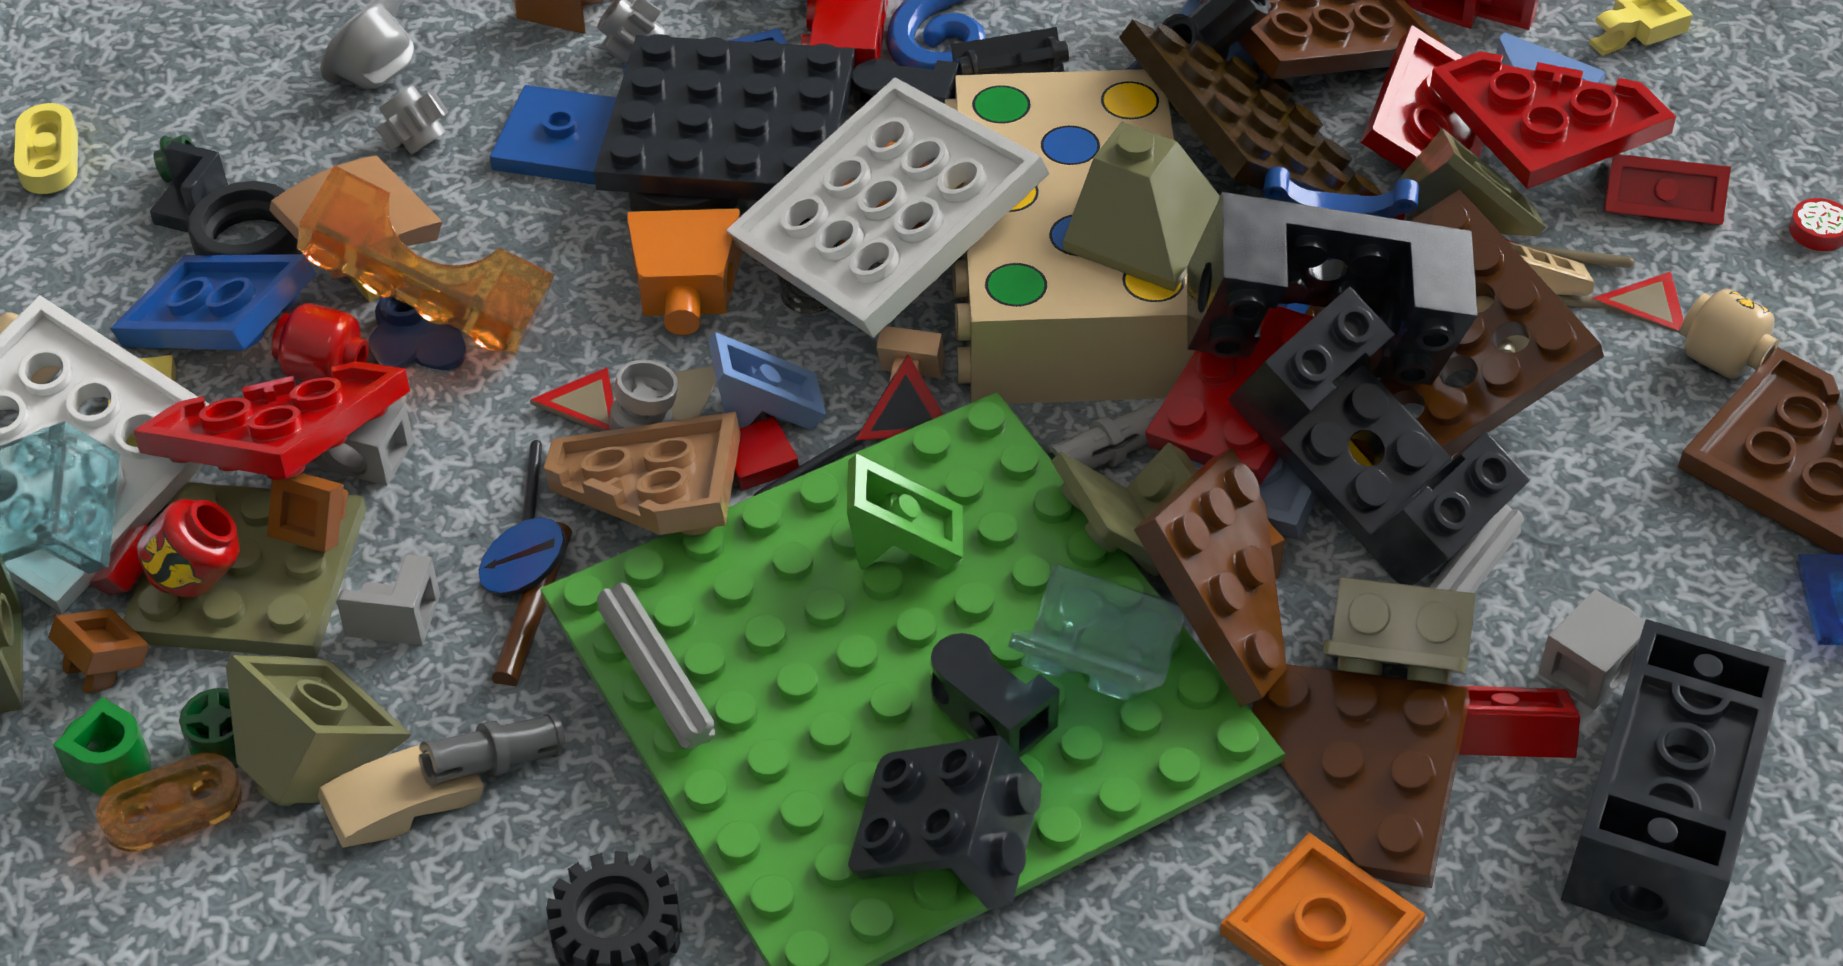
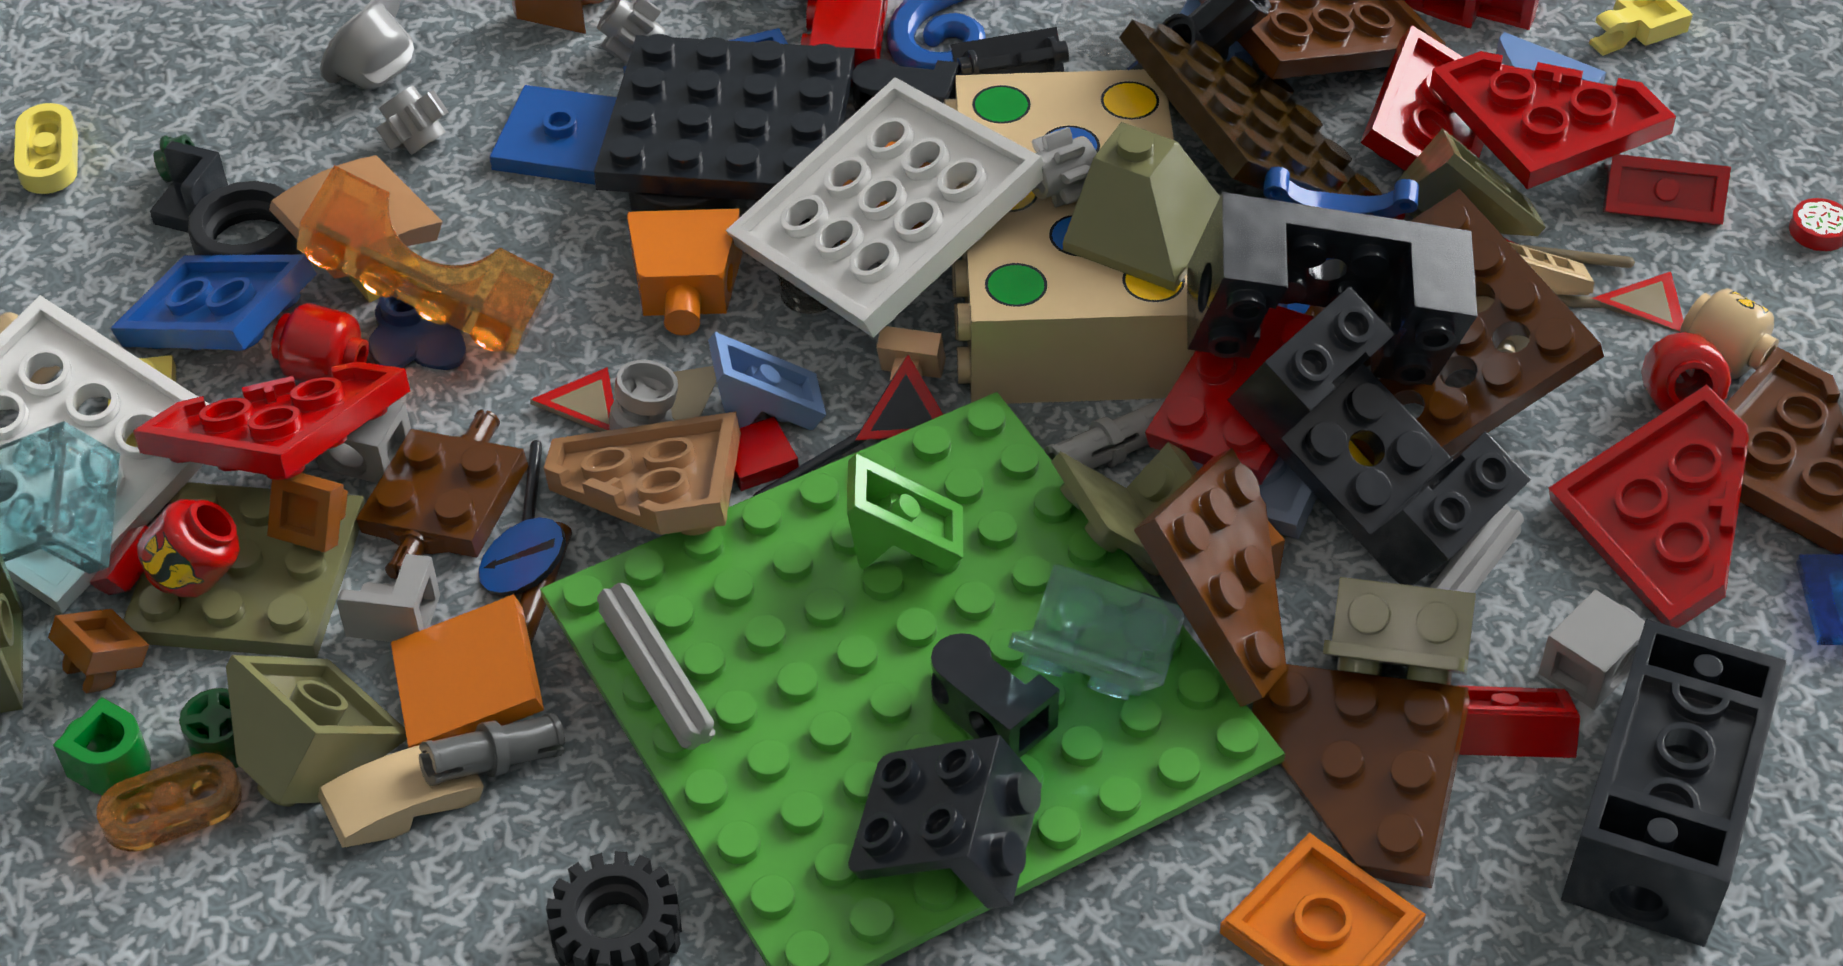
(443, 492): none -> reddish brown plate
(467, 673): none -> orange tile
(1065, 165): none -> light grey gear
(1665, 505): none -> red plate
(1672, 358): none -> red head

